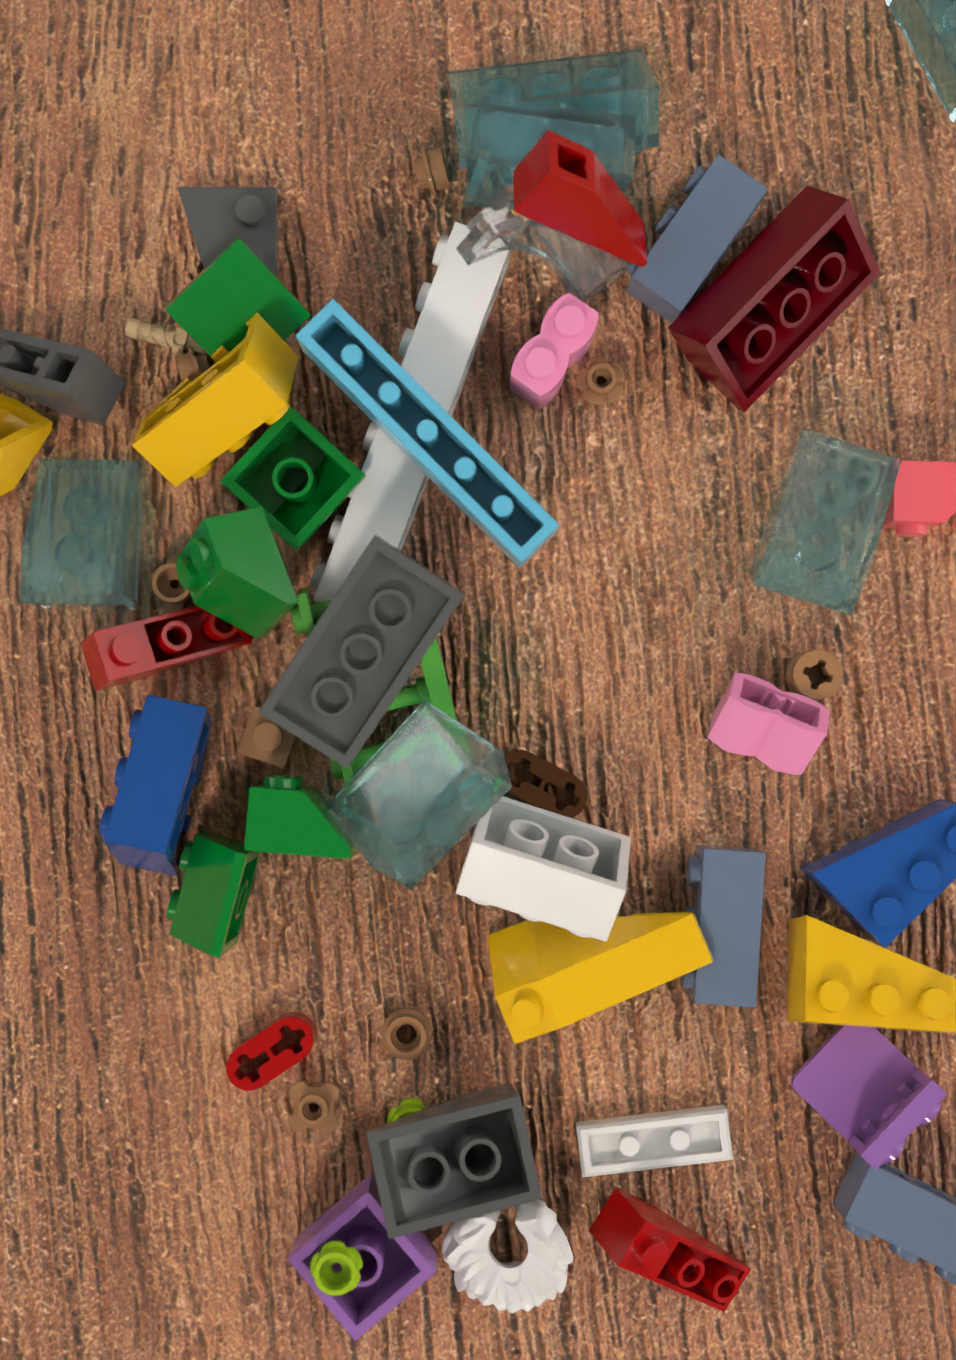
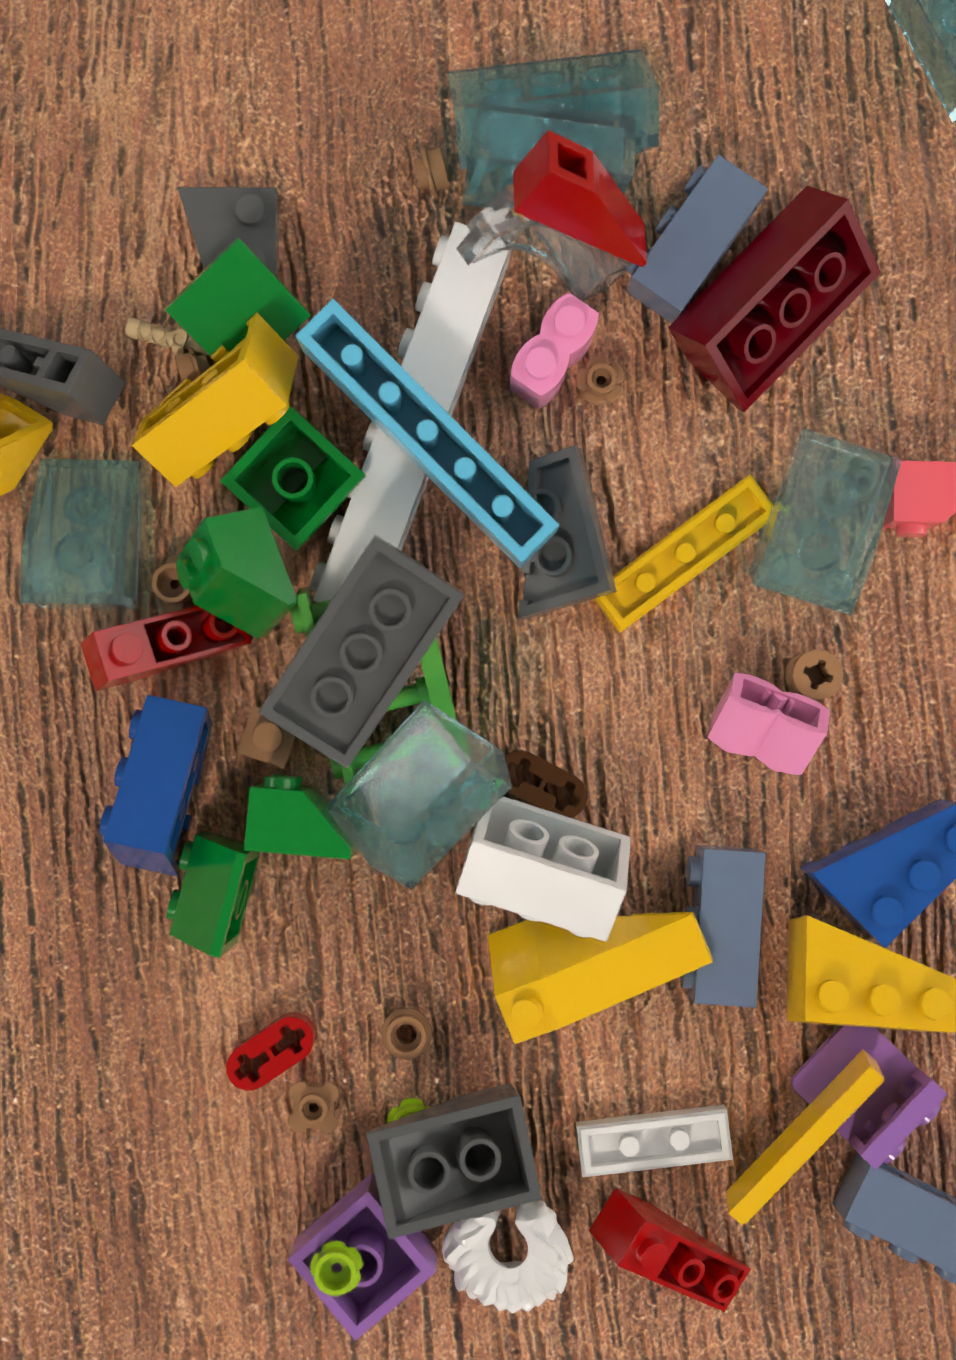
(575, 559): none -> dark grey wing
(686, 553): none -> yellow tile
(803, 1137): none -> yellow tile

